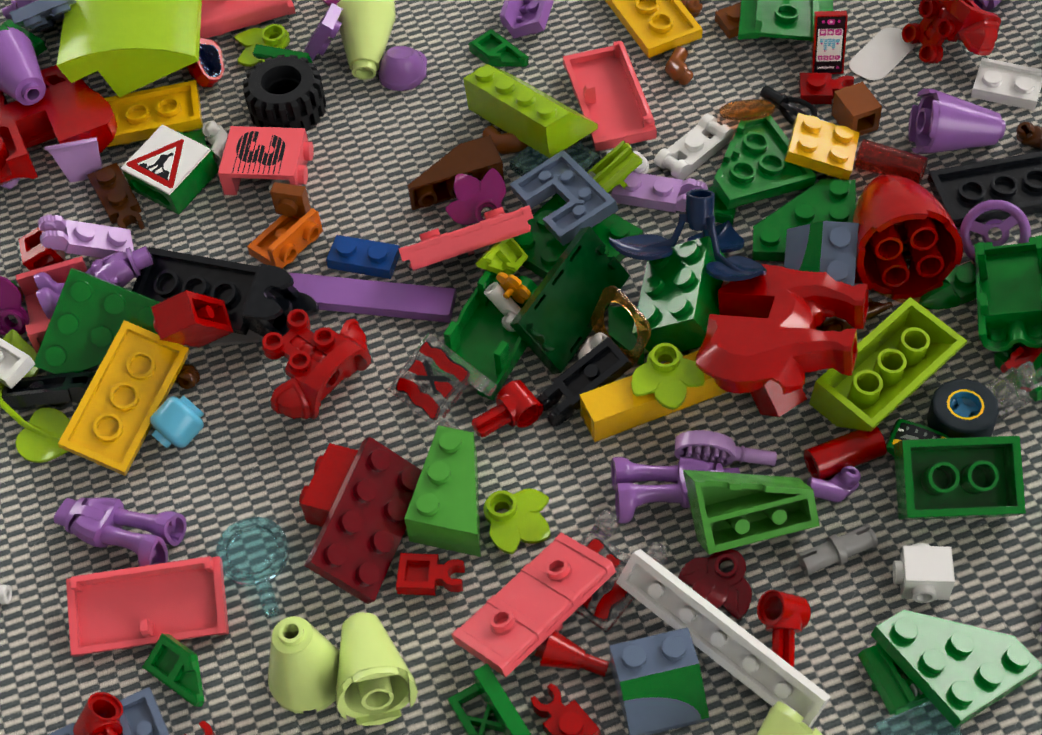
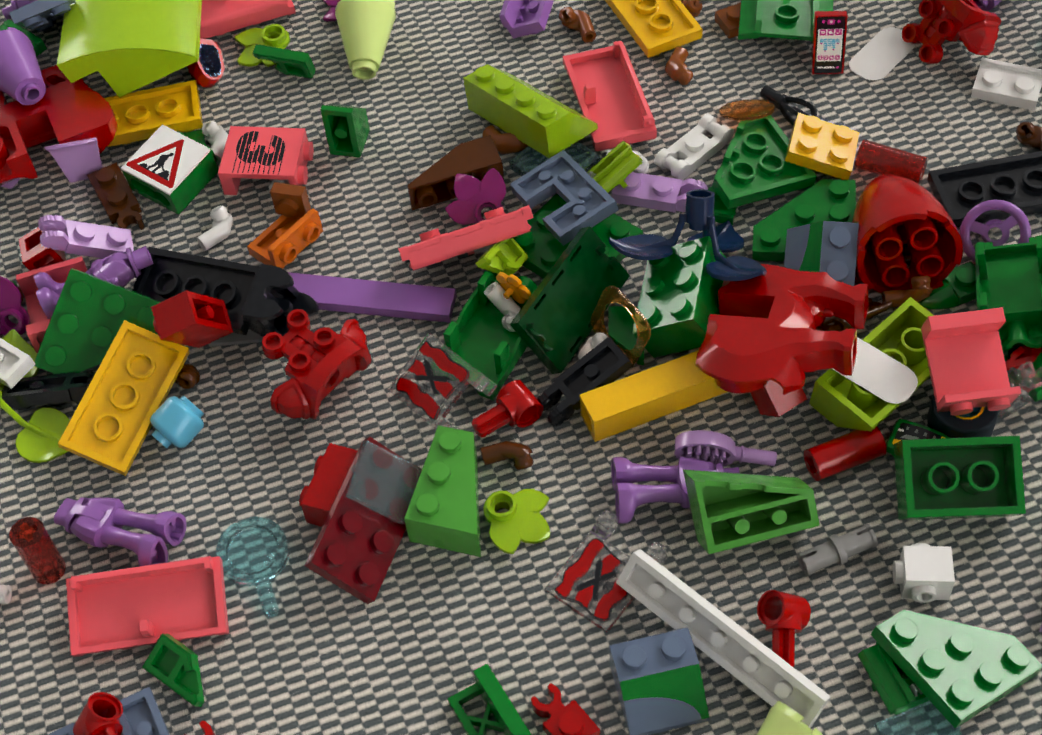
(37, 550): none -> clear red piece
(220, 228): none -> white arm
(284, 93): black tyre -> none
(302, 666): yellowish green cone -> none
(327, 27): medium lavender plate -> none
(345, 129): none -> green slope
(363, 256): blue plate -> none
(371, 673): yellowish green cone -> none
(383, 482): none -> clear light blue piece
(402, 68): medium lavender hat -> none
(423, 573): red plate -> none
(497, 51): green tile -> none
(508, 450): none -> reddish brown arm
(533, 604): coral container -> none
(563, 653): red cone -> none
(578, 21): none -> dark orange arm
(669, 380): lime plate -> none
(717, 586): dark red plate -> none
(820, 87): red plate -> none
(838, 487): medium lavender arm -> none
(856, 108): dark orange brick -> none
(882, 374): none -> white sticker
(919, 291): none -> dark orange arm
(951, 124): medium lavender cone -> none
(968, 361): none -> coral panel

